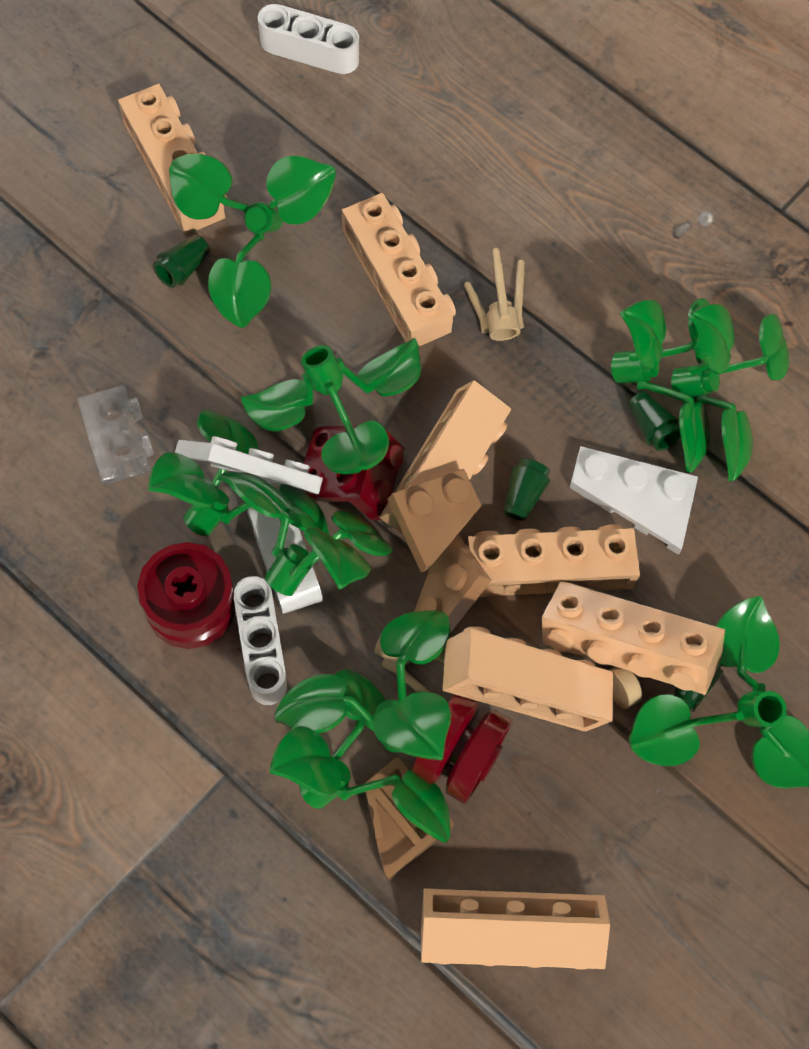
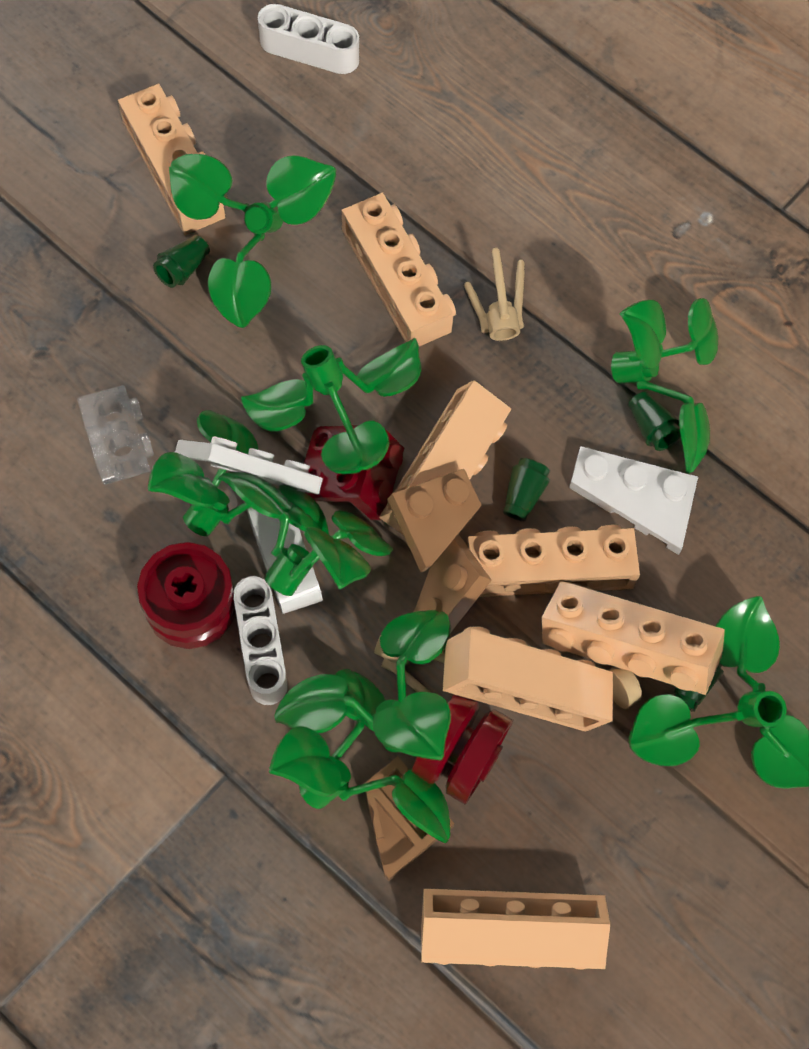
(700, 380): green plant -> none

